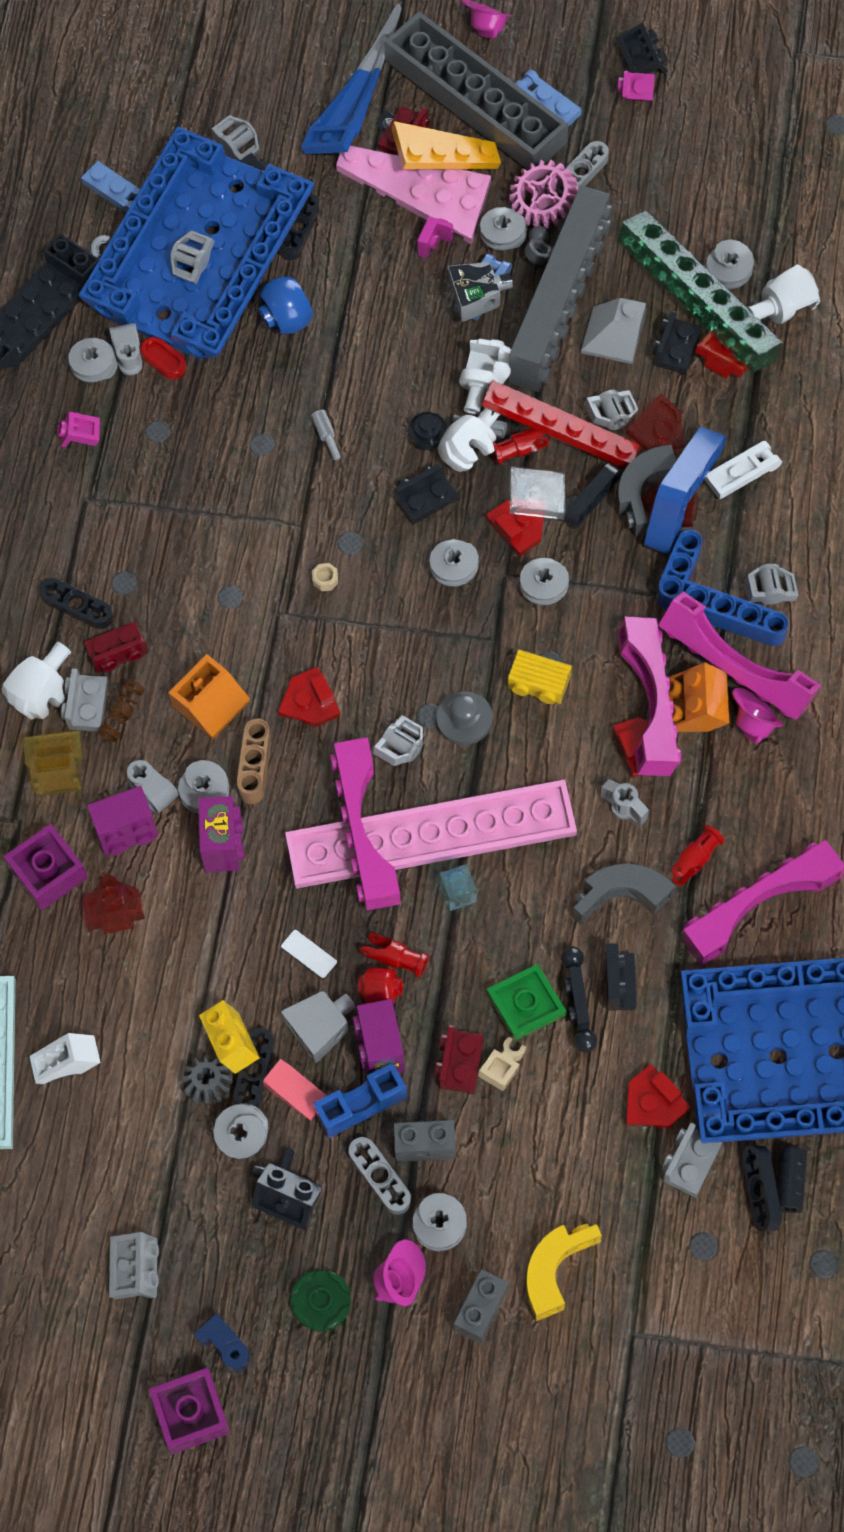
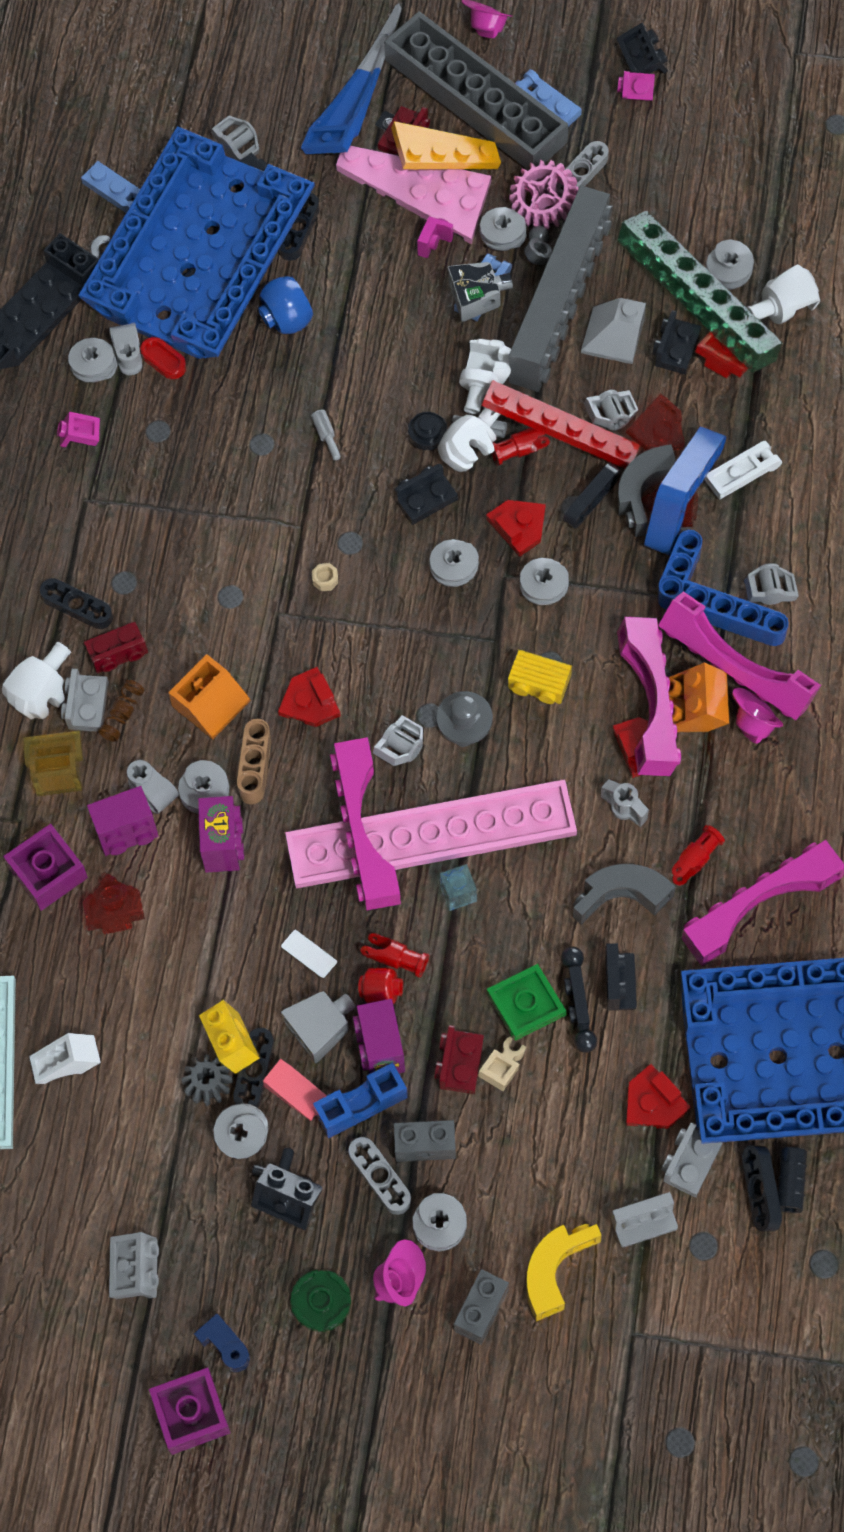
(200, 259): light grey piece -> none
(537, 493): clear tile -> none
(644, 1220): none -> light grey bracket

